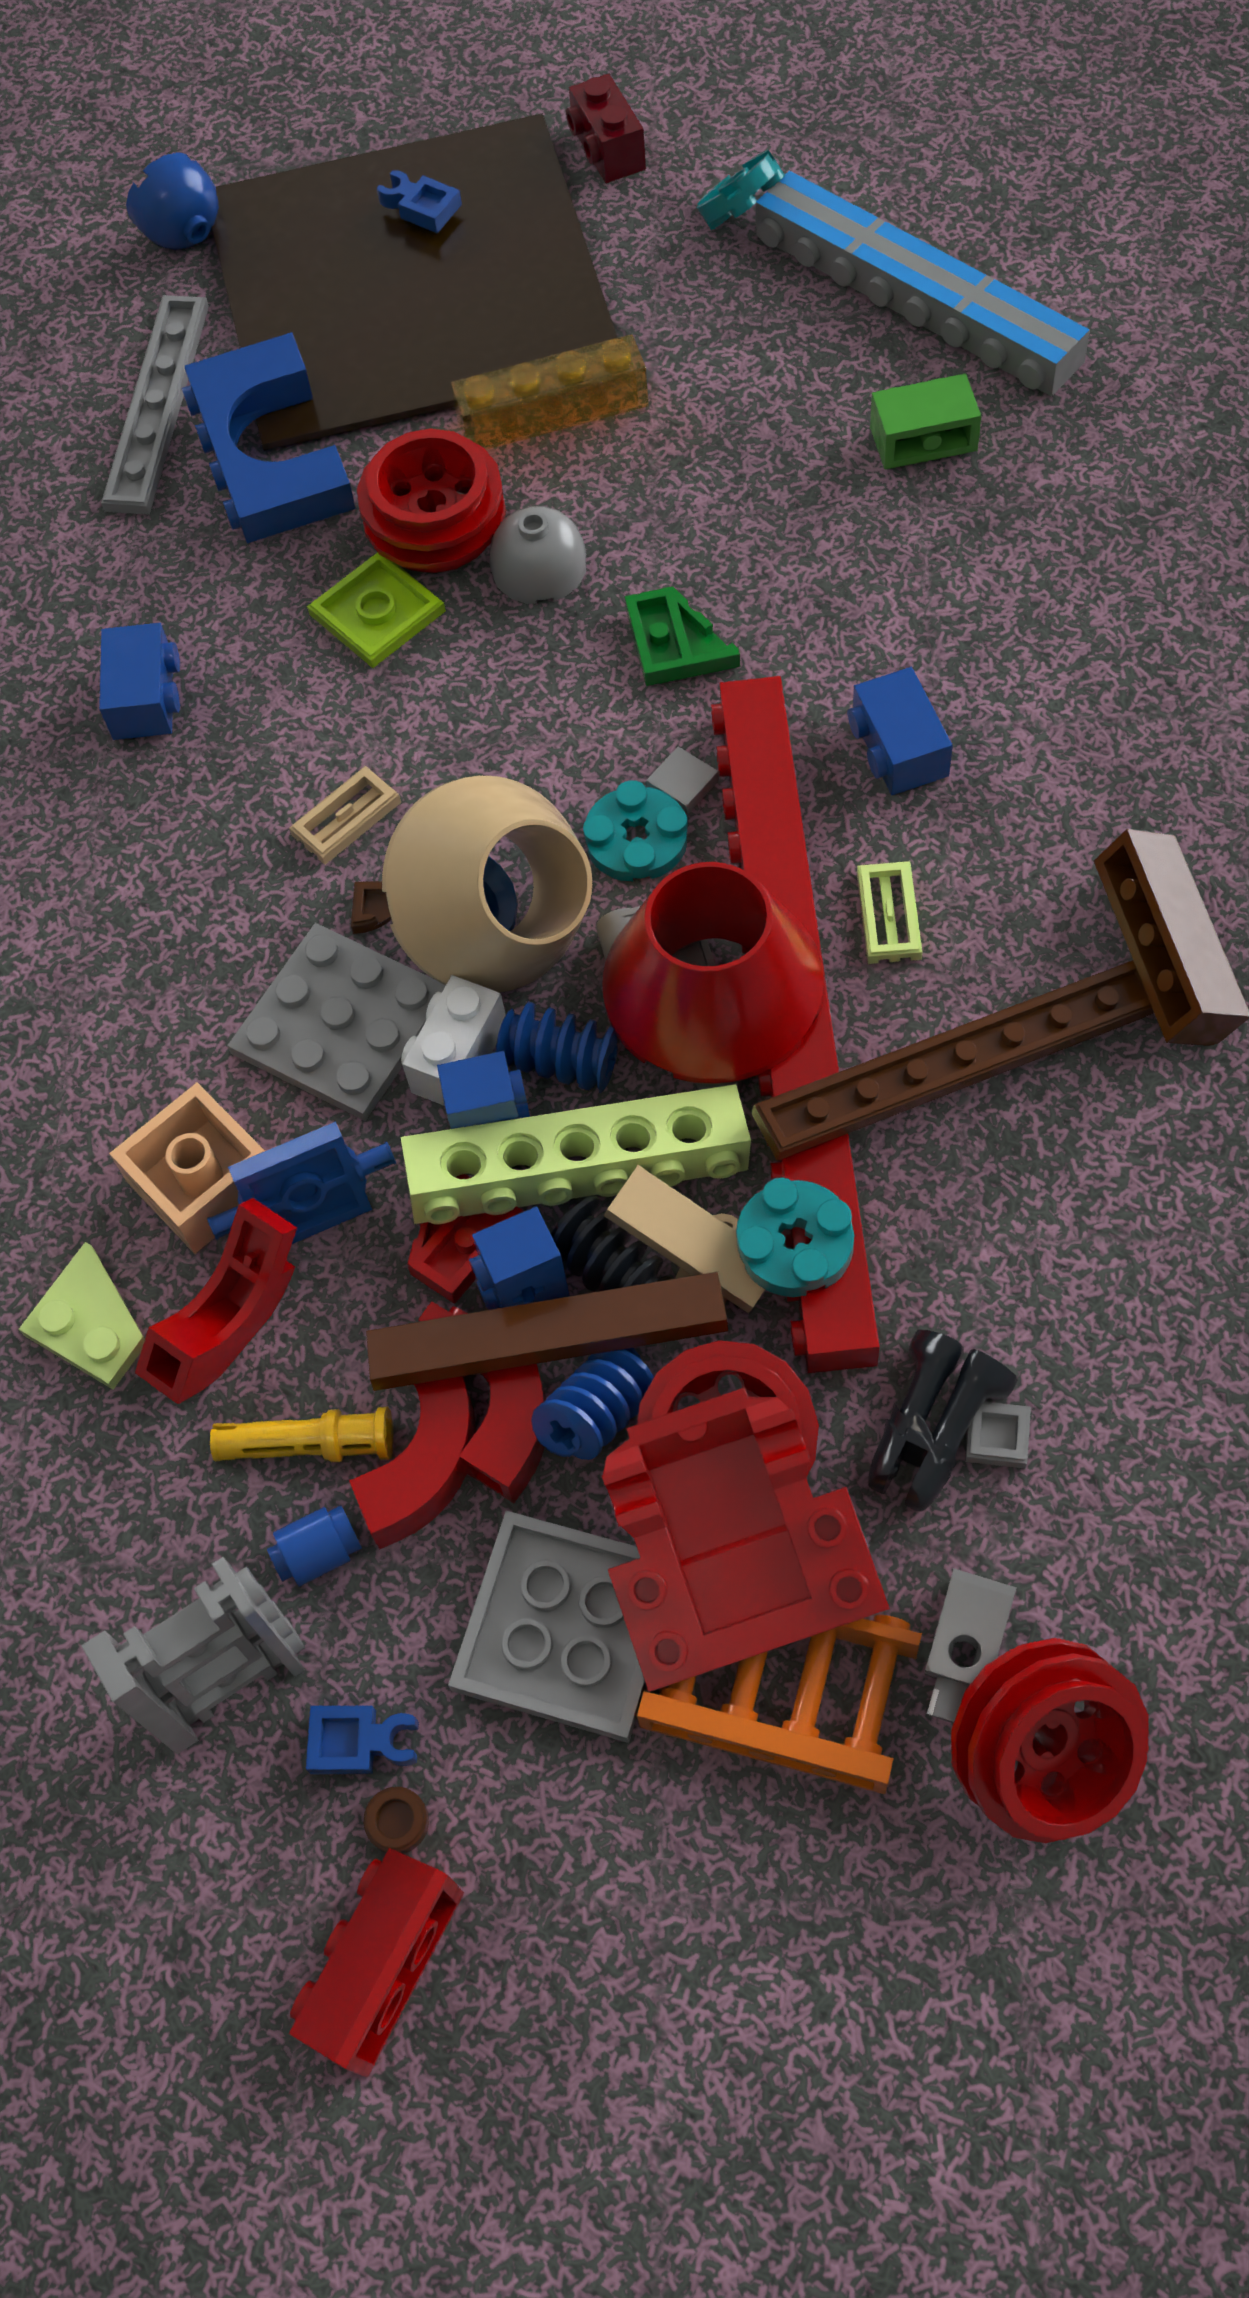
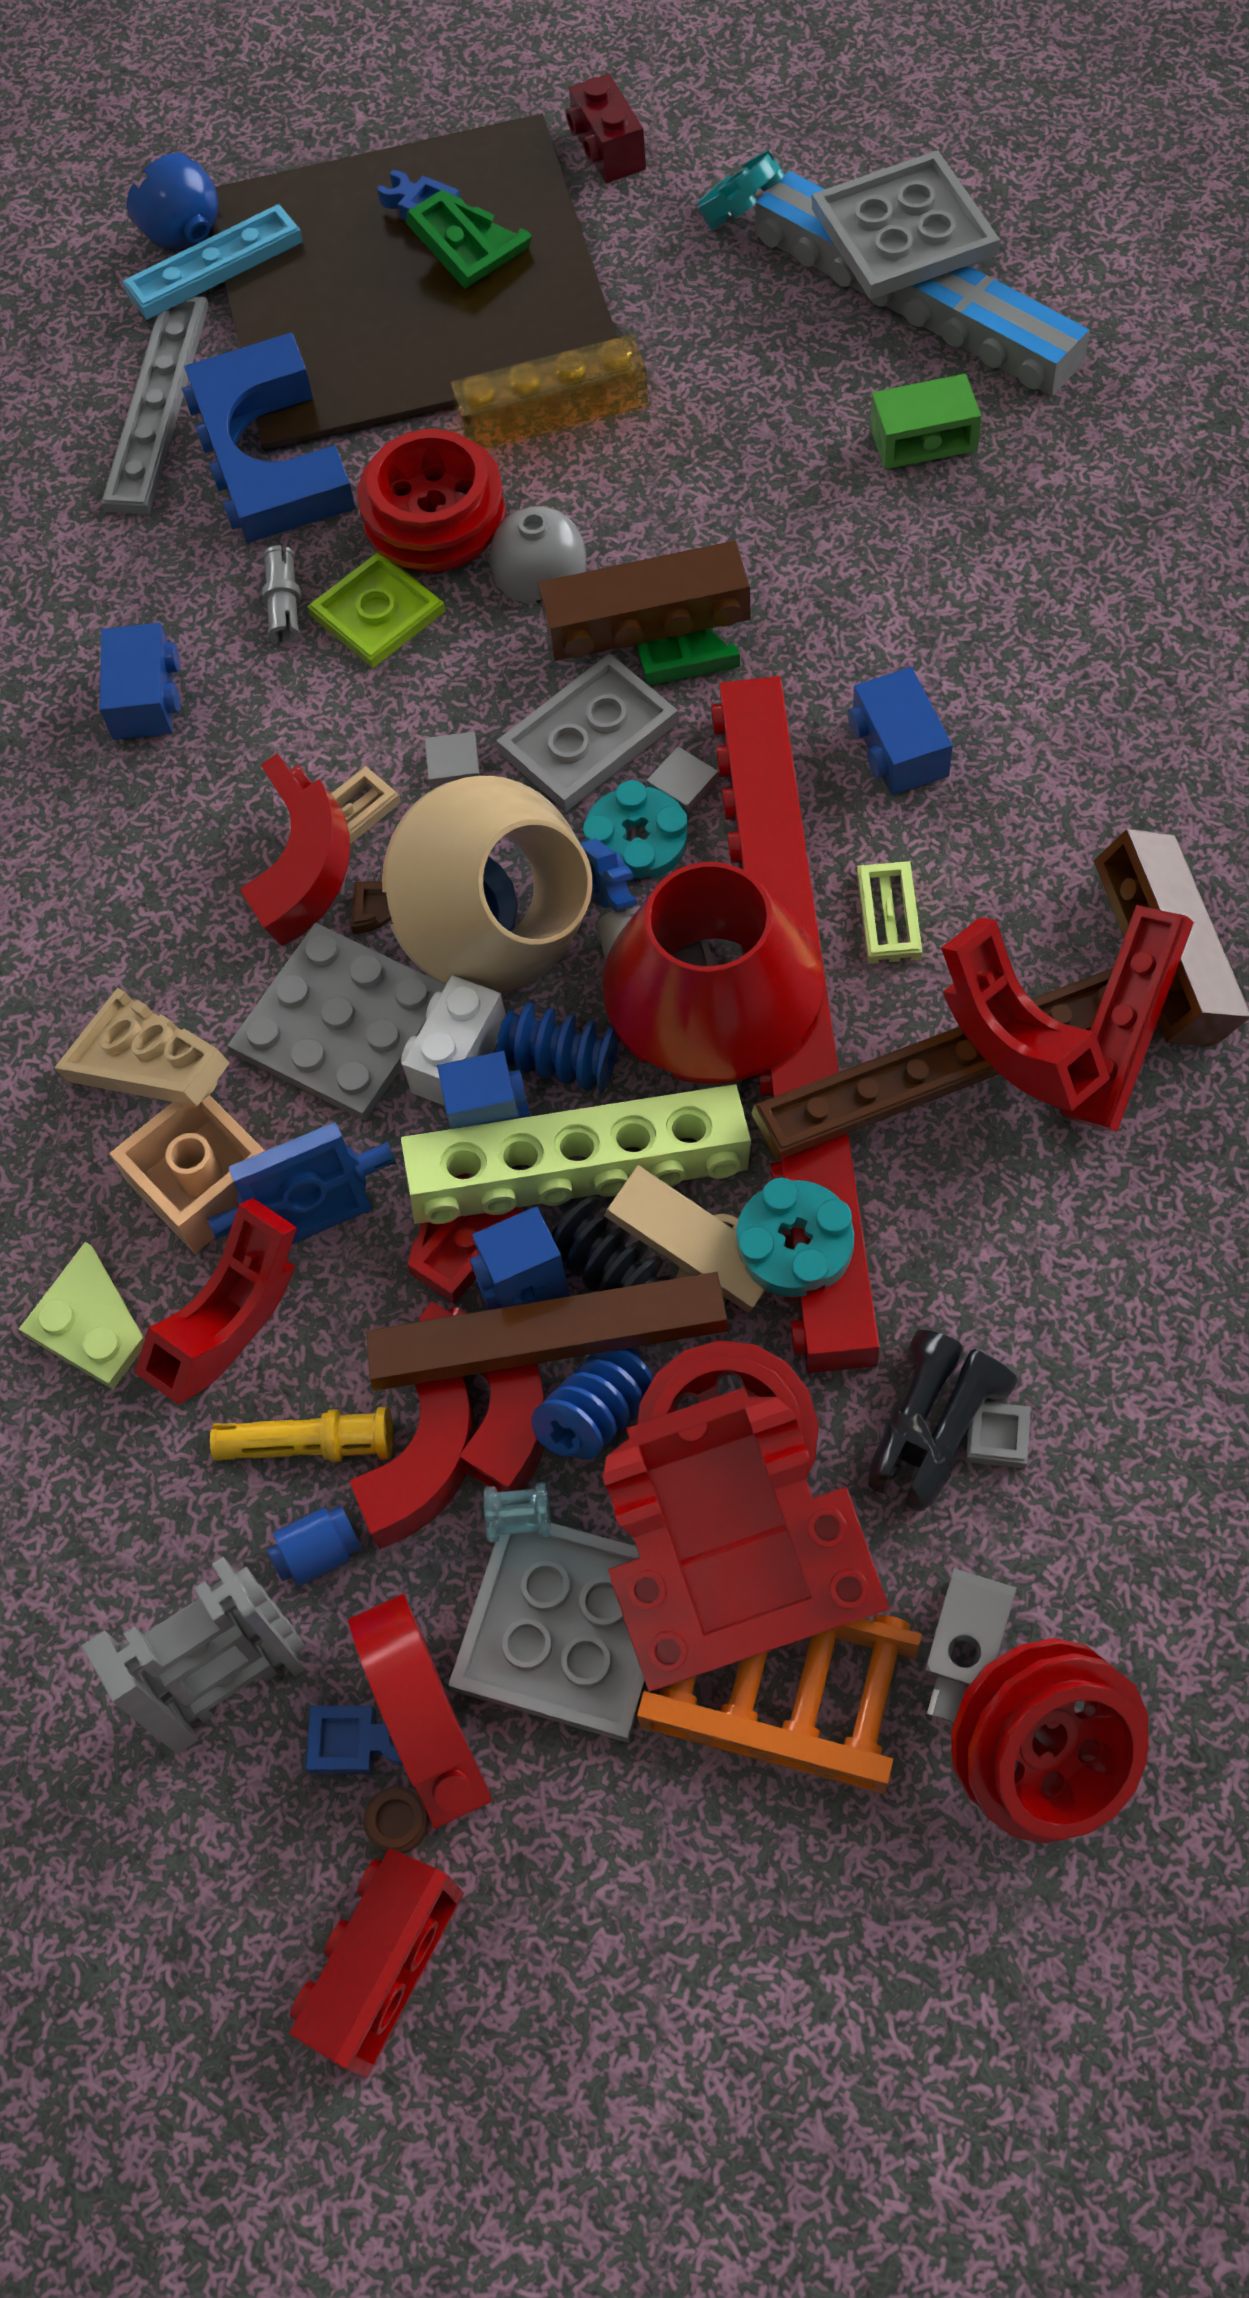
(142, 1055): none -> tan wing
(212, 261): none -> medium azure tile
(281, 594): none -> light grey pin
(312, 866): none -> red arch
(418, 1711): none -> red arch
(451, 758): none -> light grey tile
(464, 237): none -> green wing
(517, 1512): none -> clear light blue bush
(587, 732): none -> light grey plate
(608, 876): none -> blue plate
(645, 600): none -> reddish brown brick
(905, 224): none -> light grey plate
(1010, 1031): none -> red arch
(1132, 1009): none -> red tile

